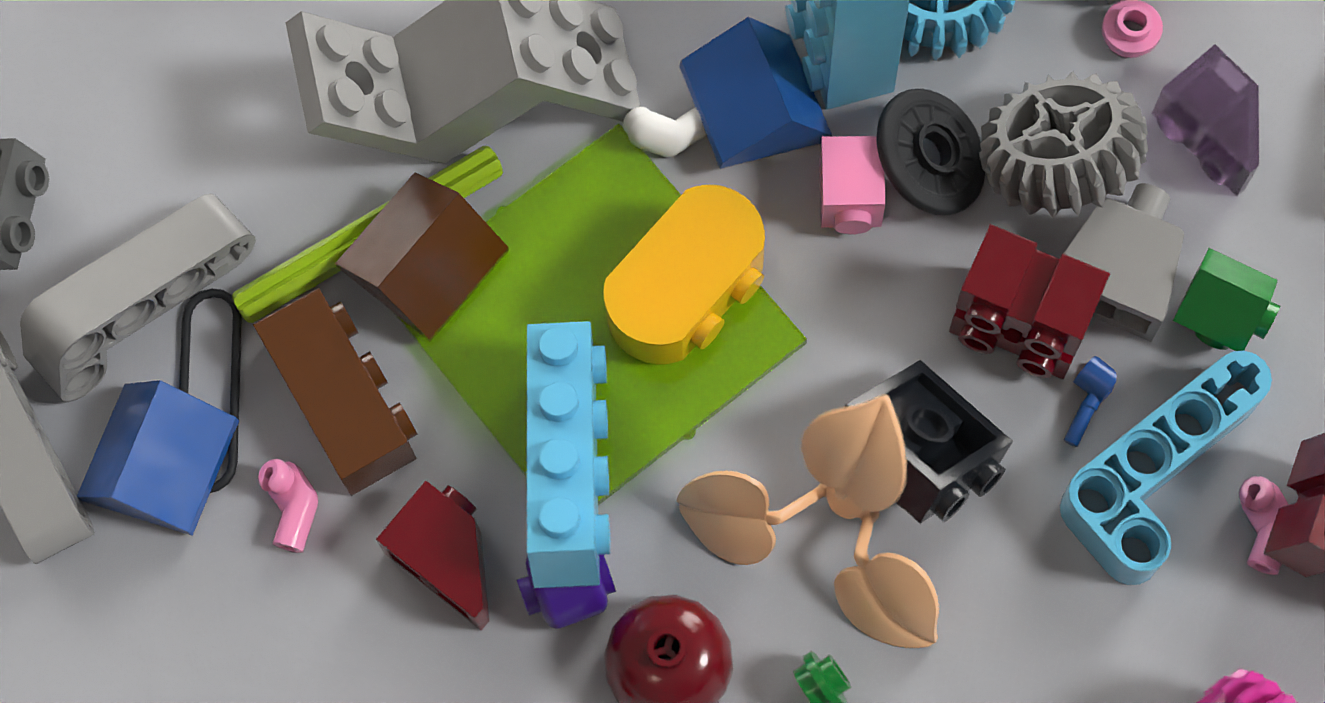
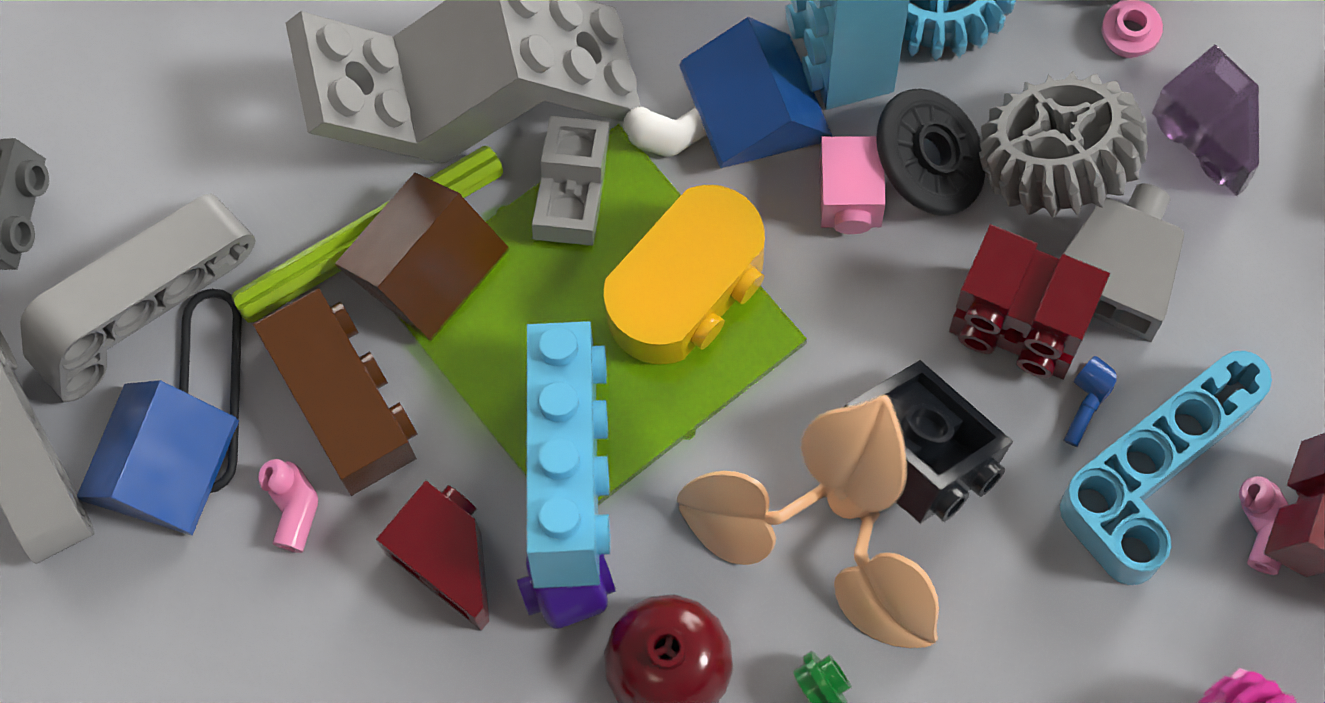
(571, 180): none -> light grey slope
(1227, 303): green brick -> none

